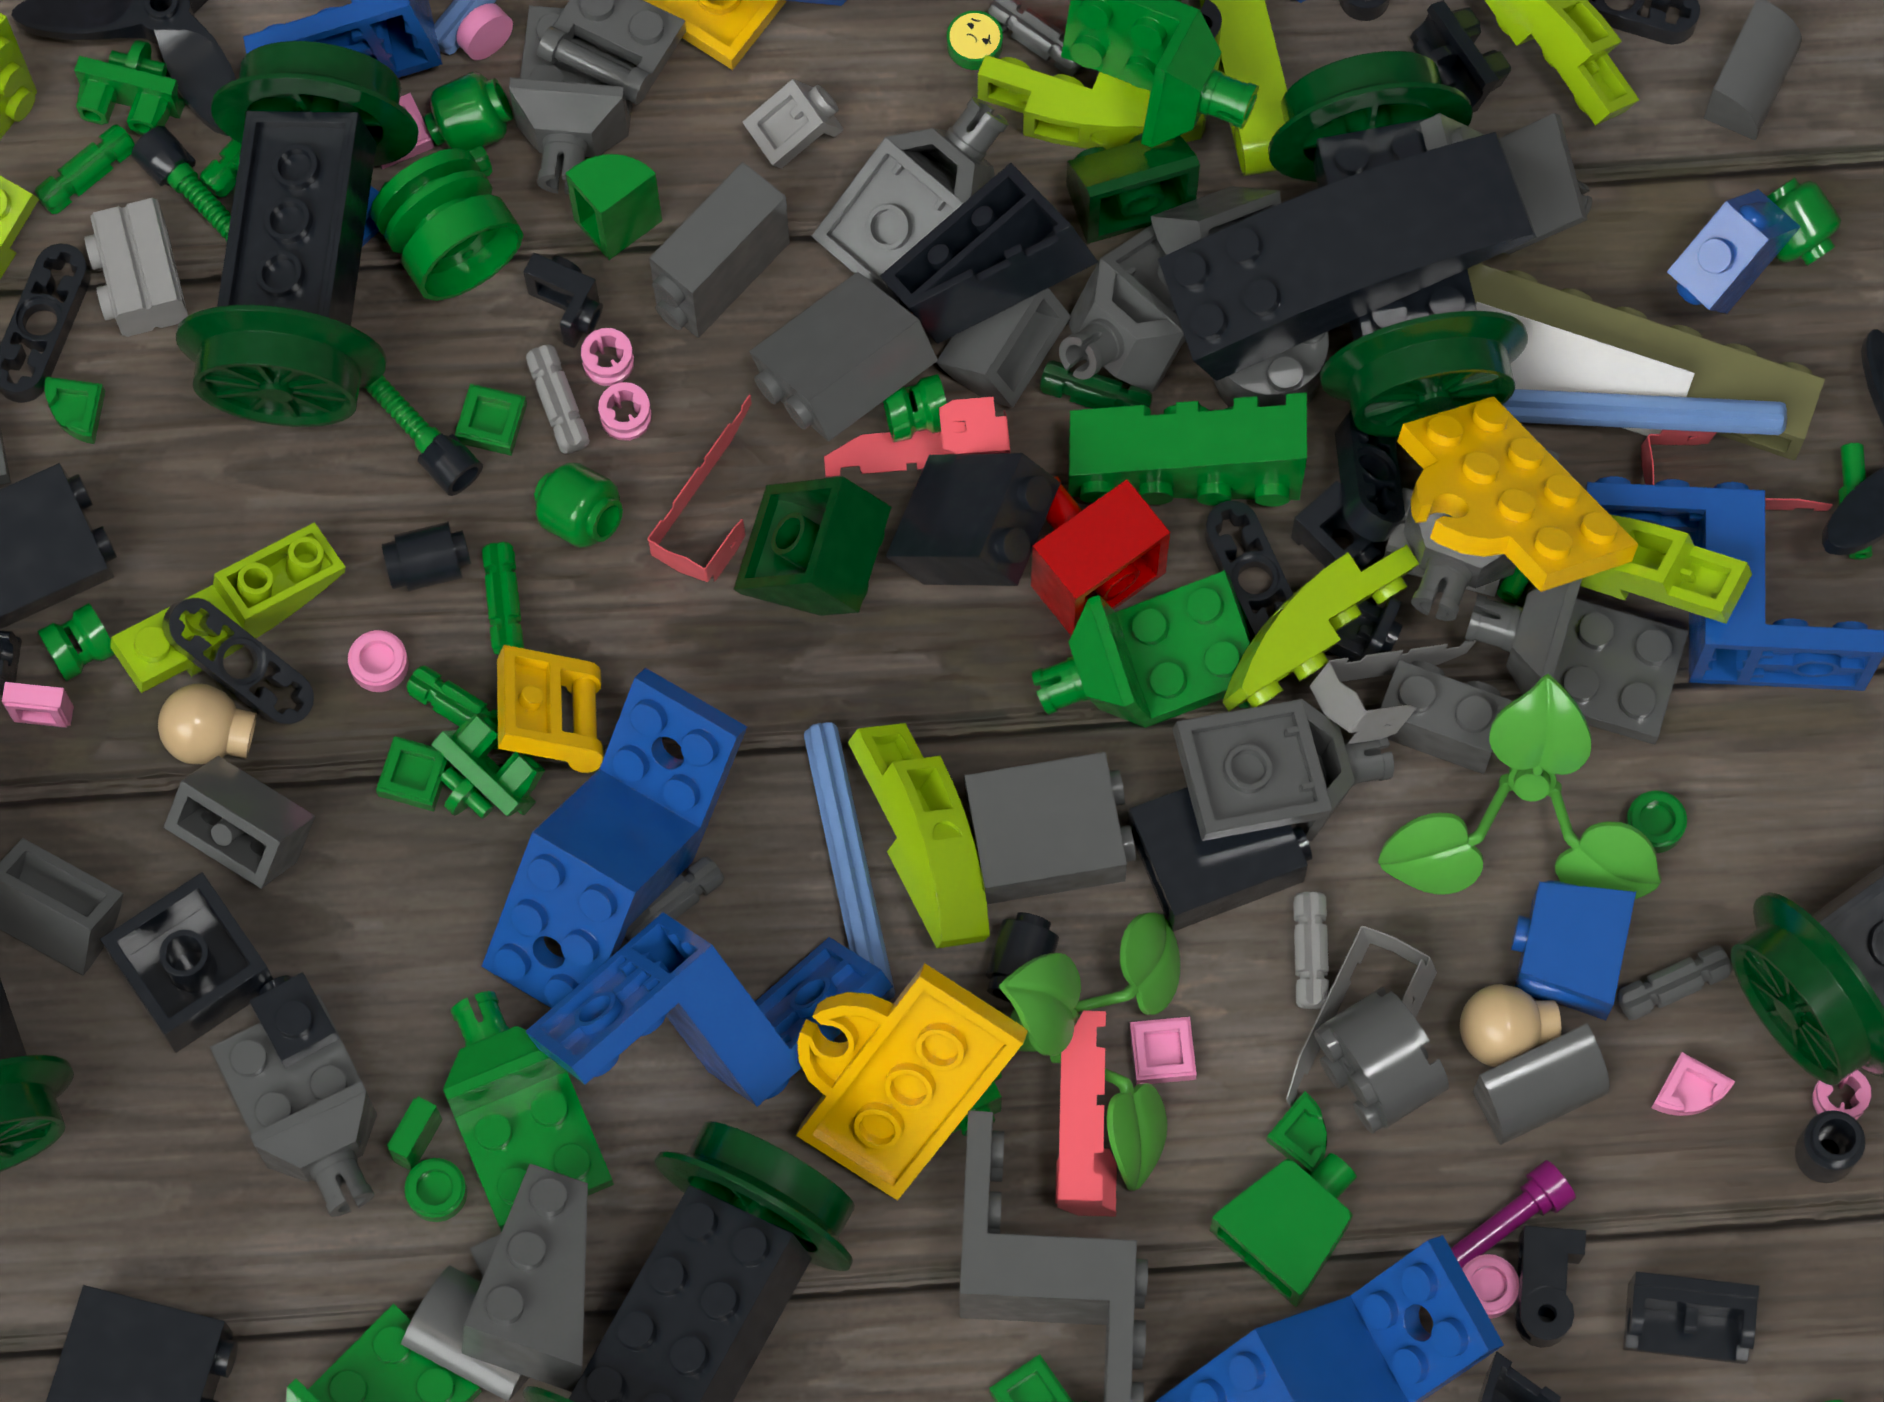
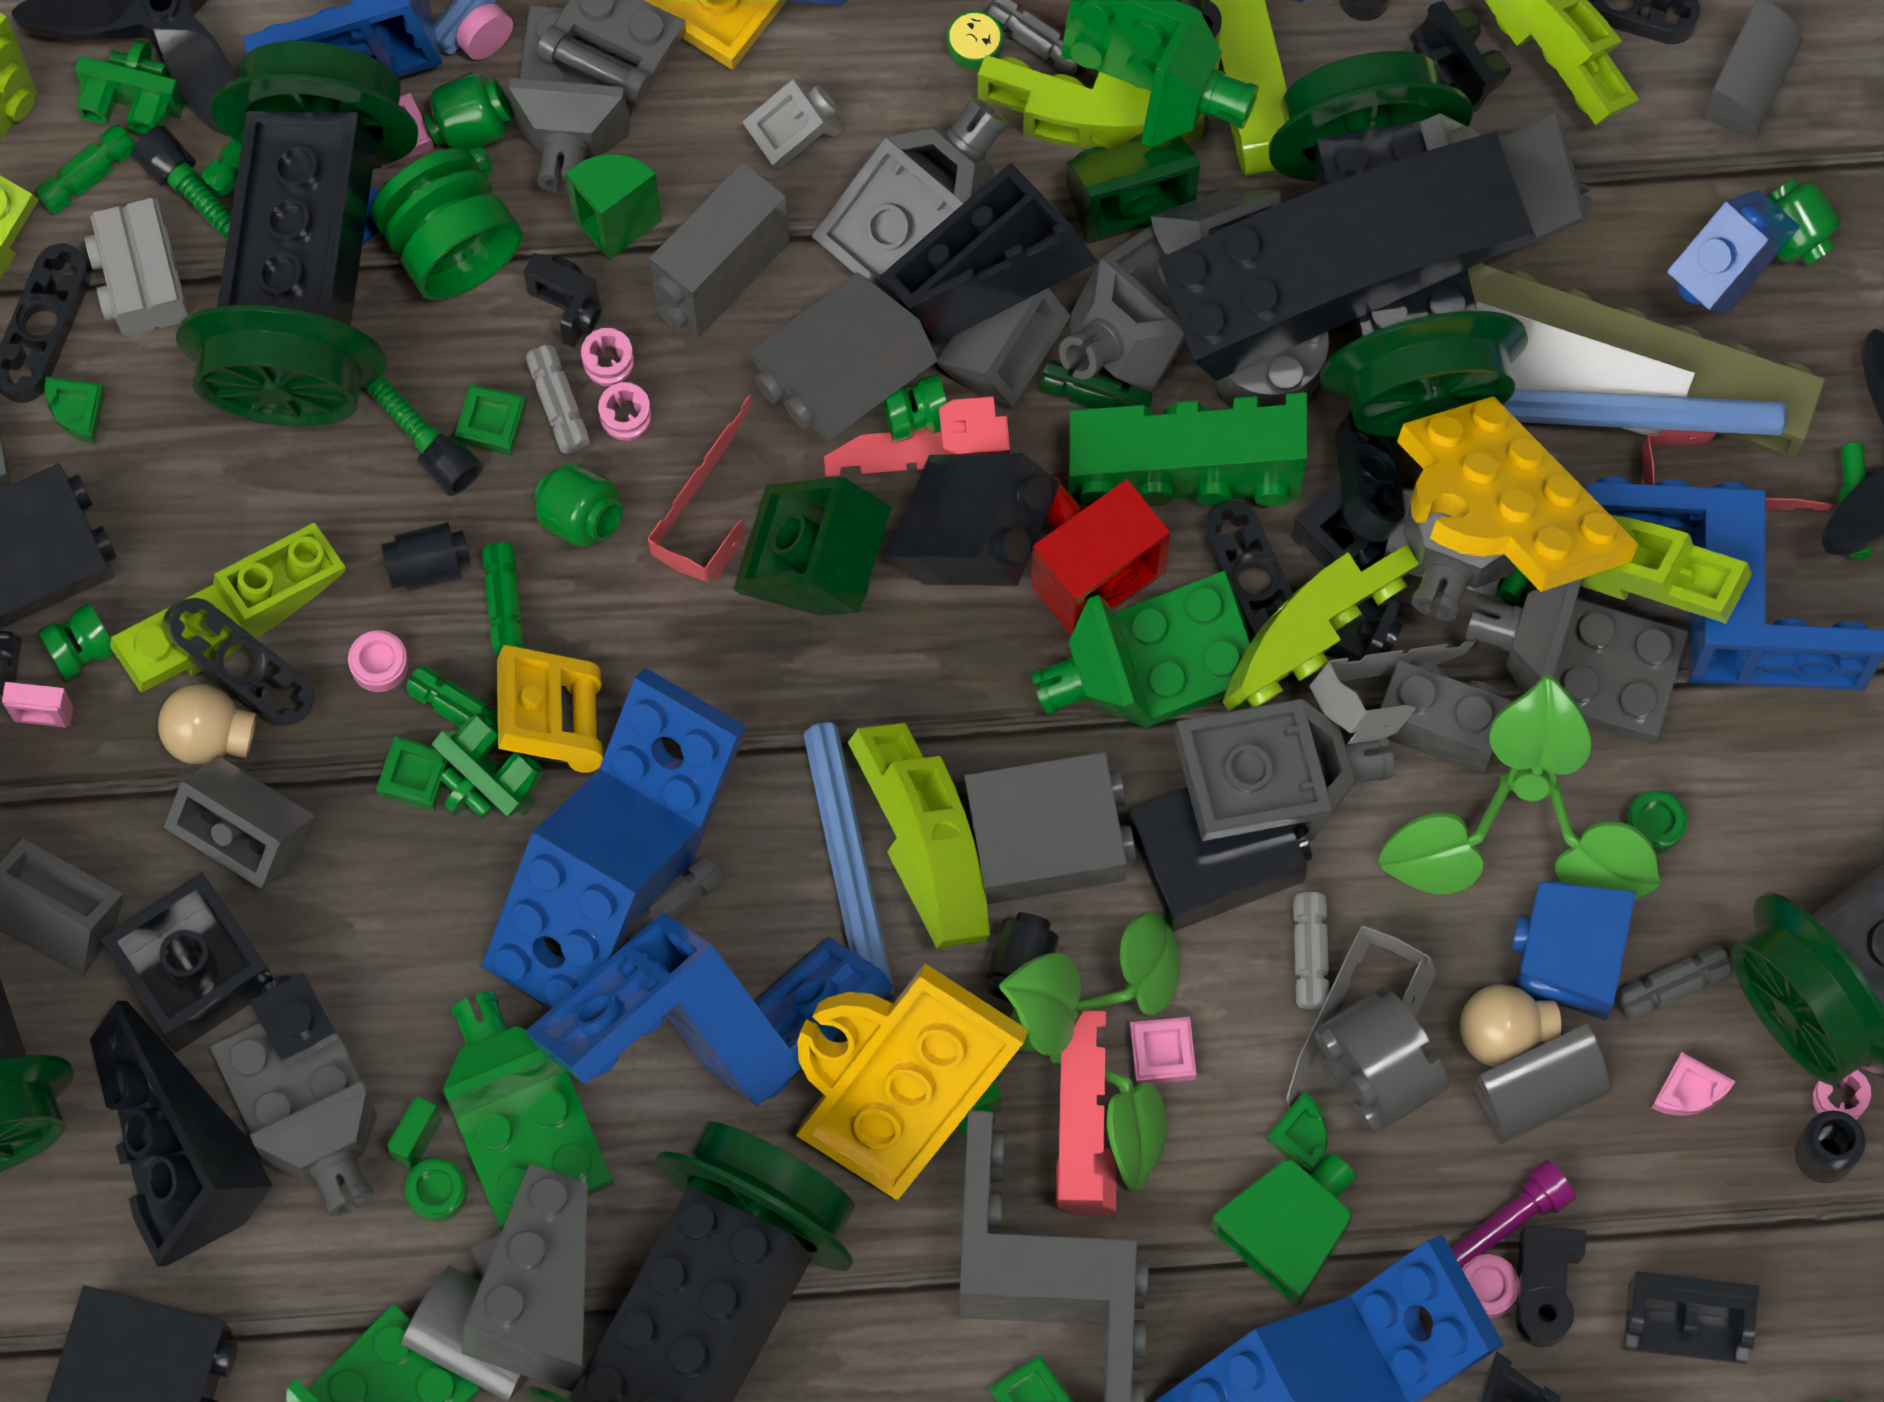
(184, 1152): none -> black wedge

